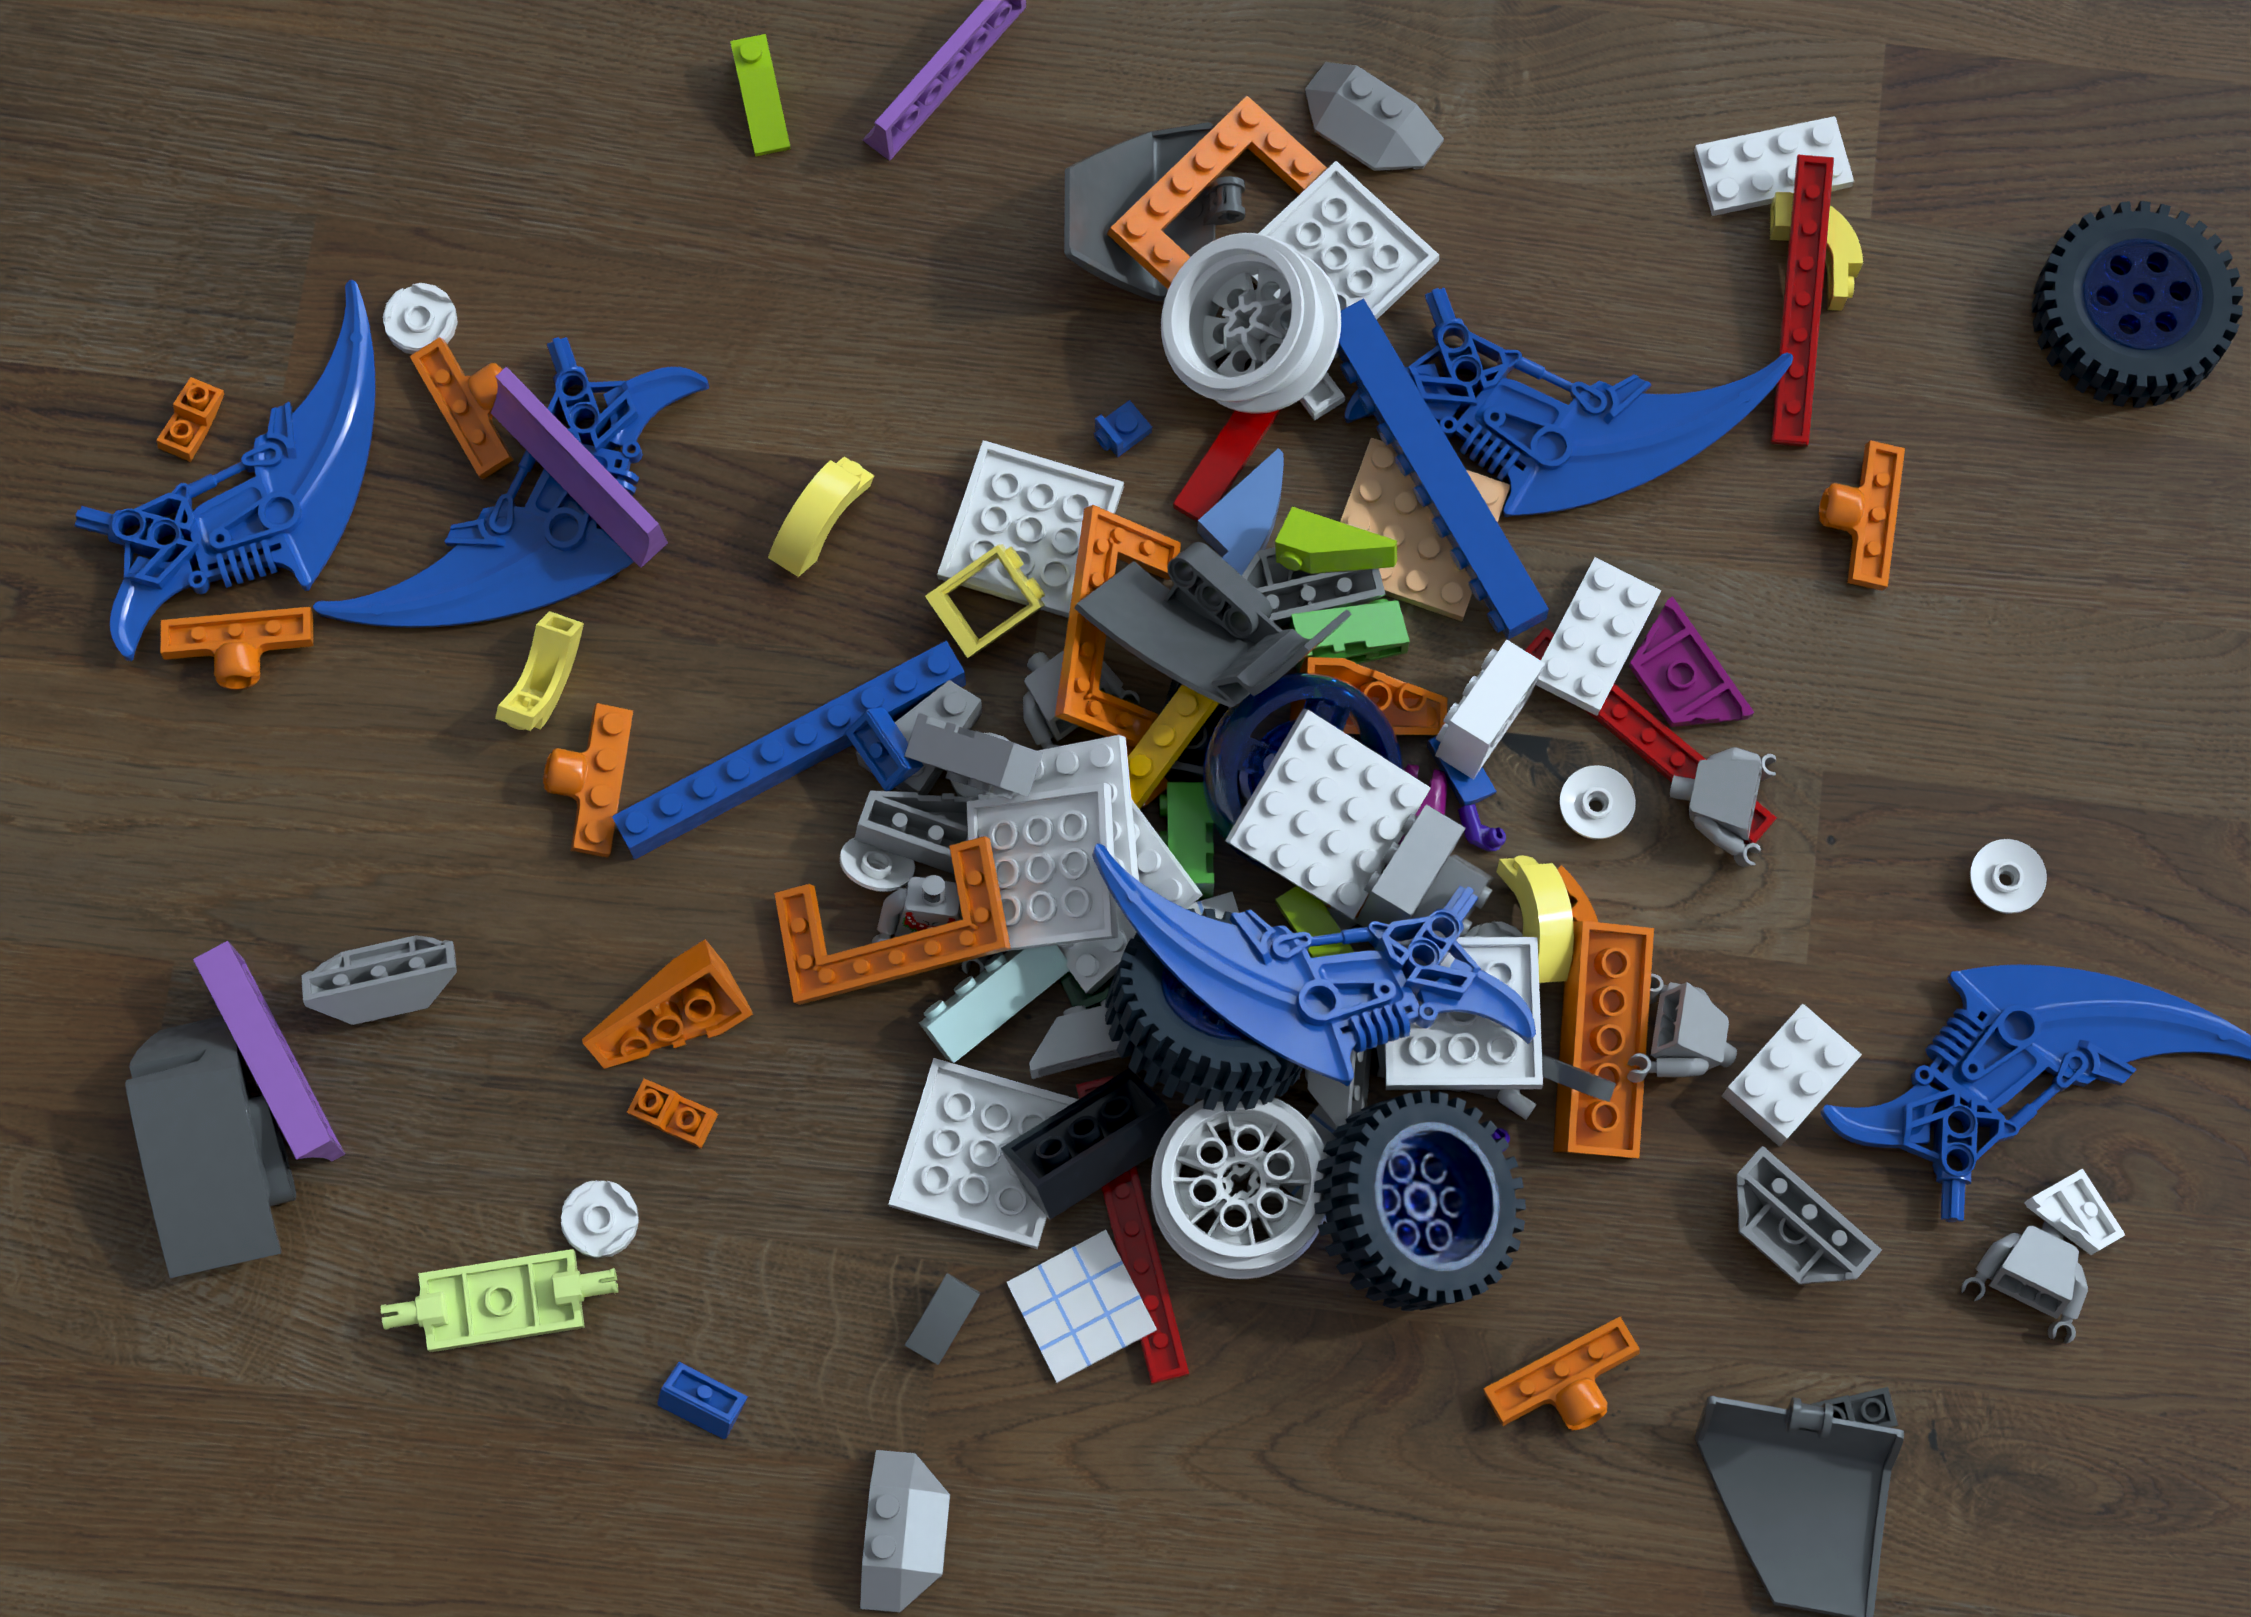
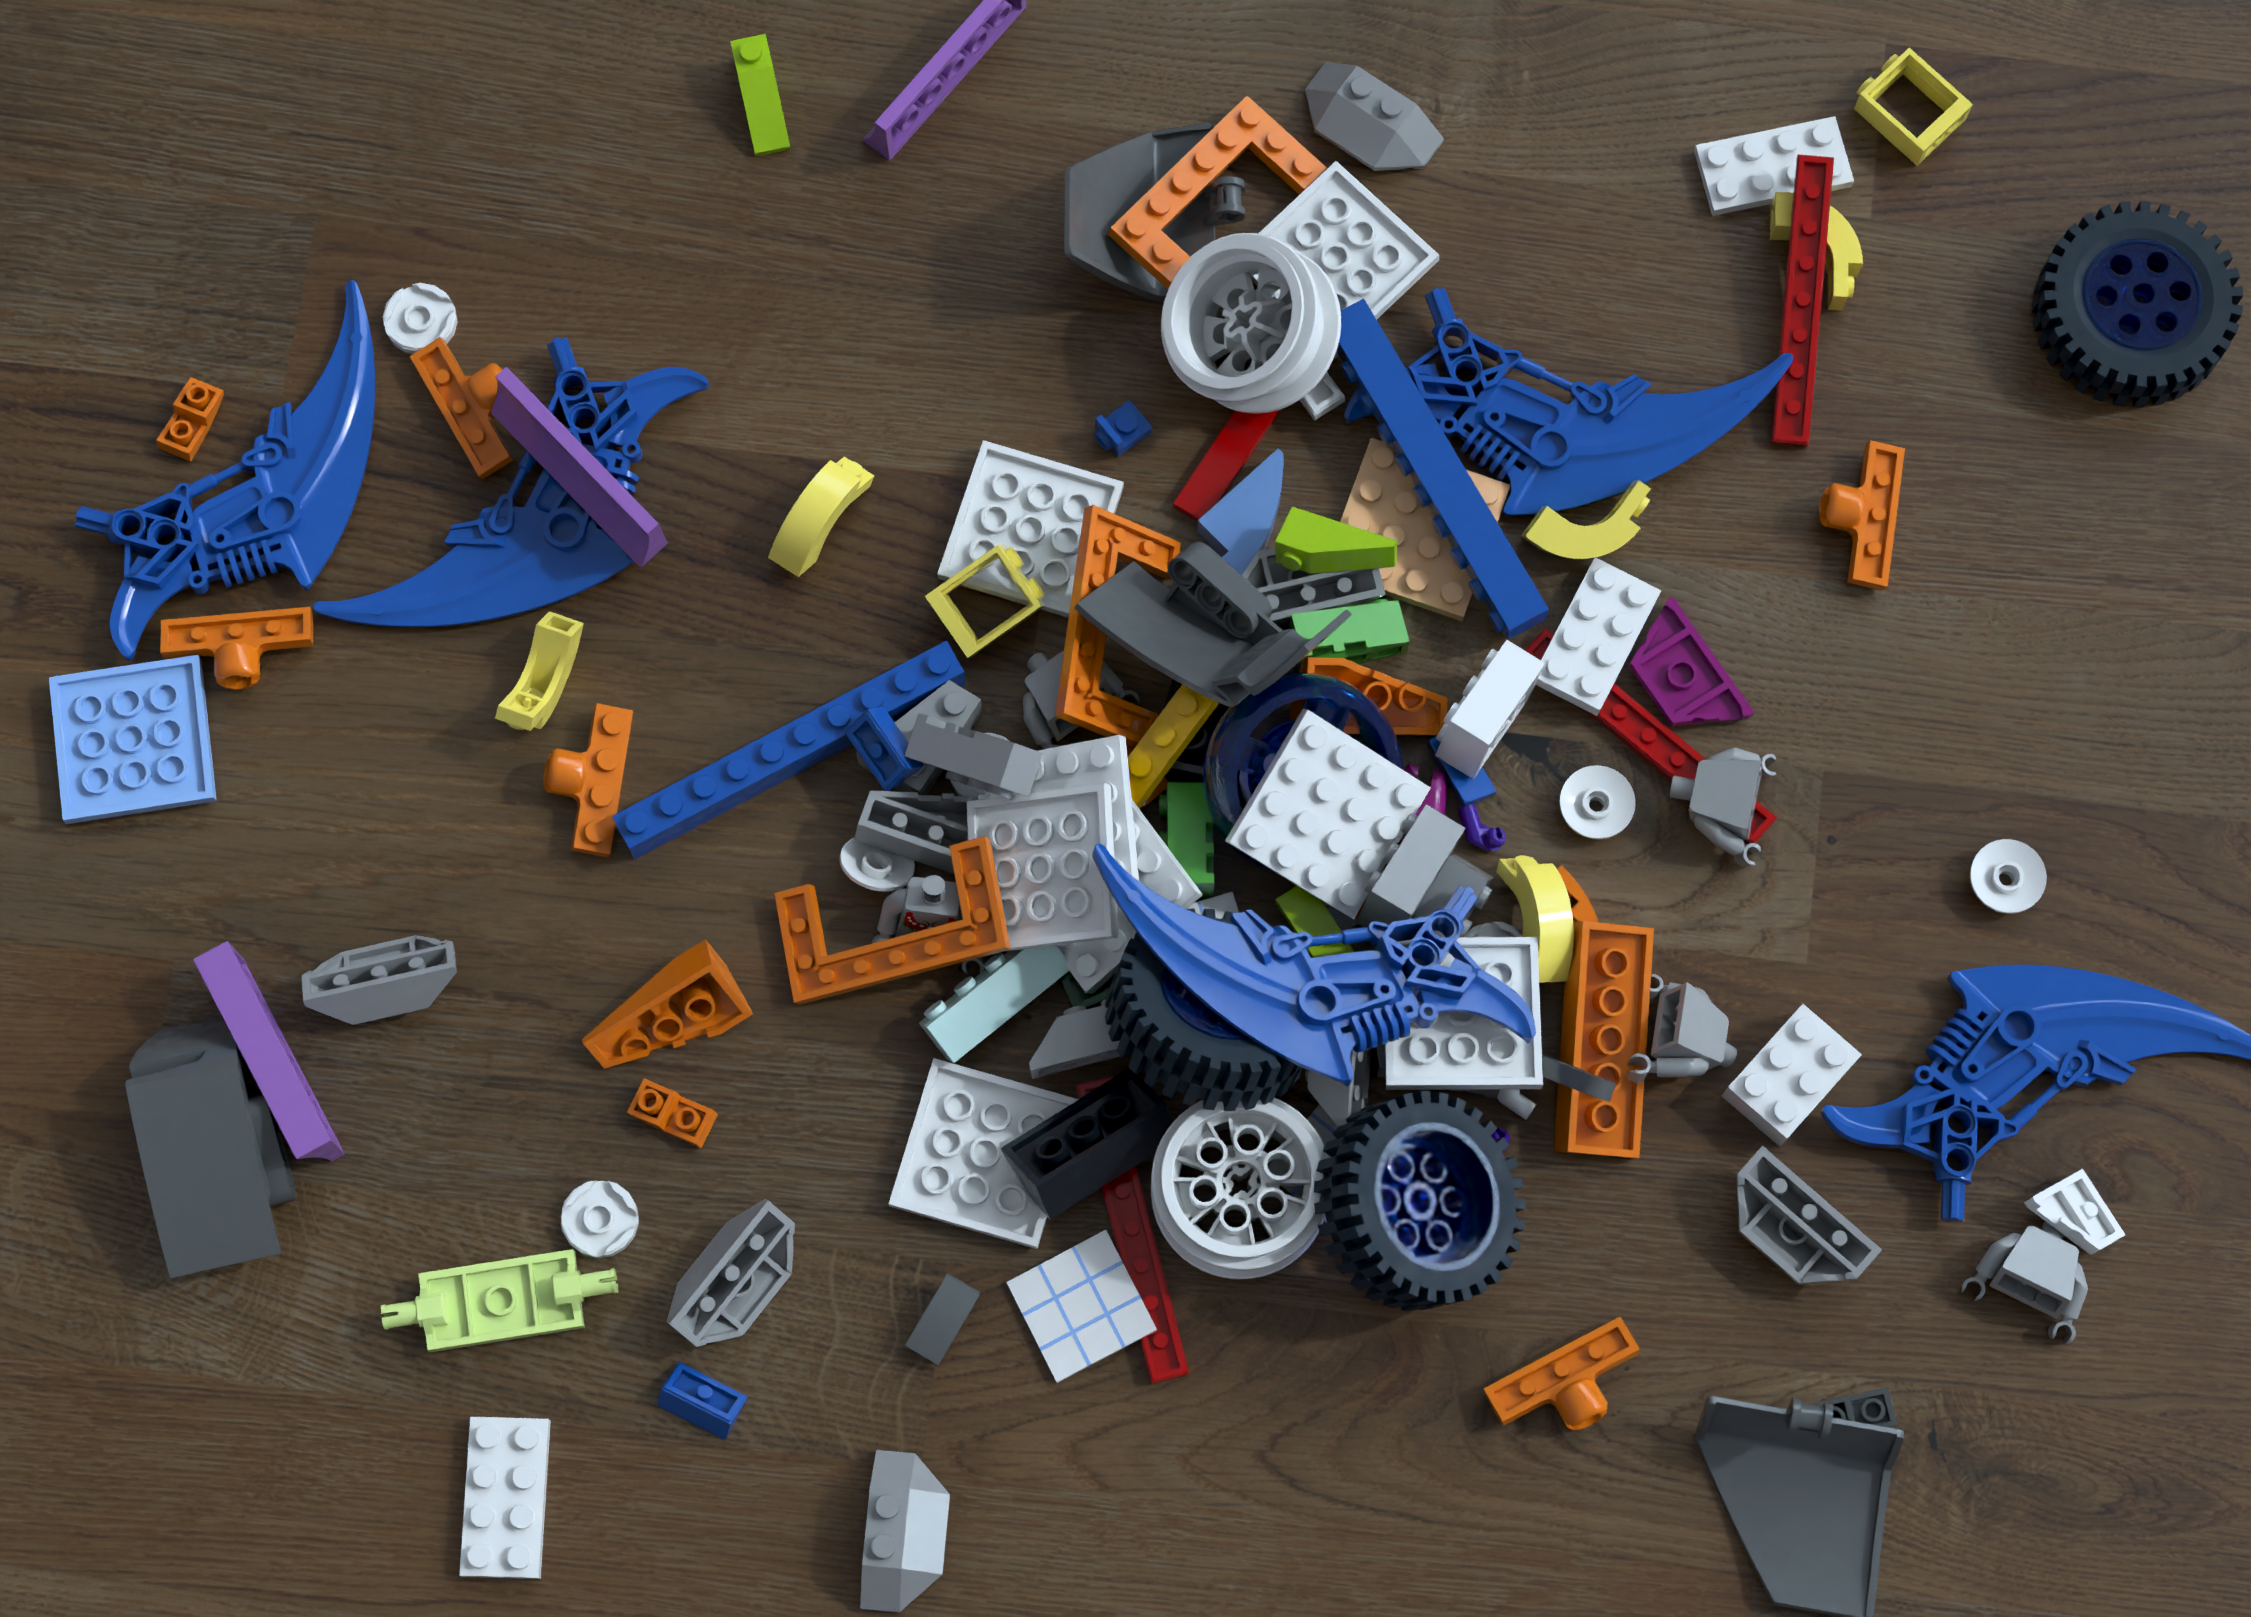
(132, 739): none -> light blue plate
(505, 1498): none -> white plate
(734, 1276): none -> light grey wedge
(1568, 540): none -> light yellow arch
(1933, 85): none -> light yellow window

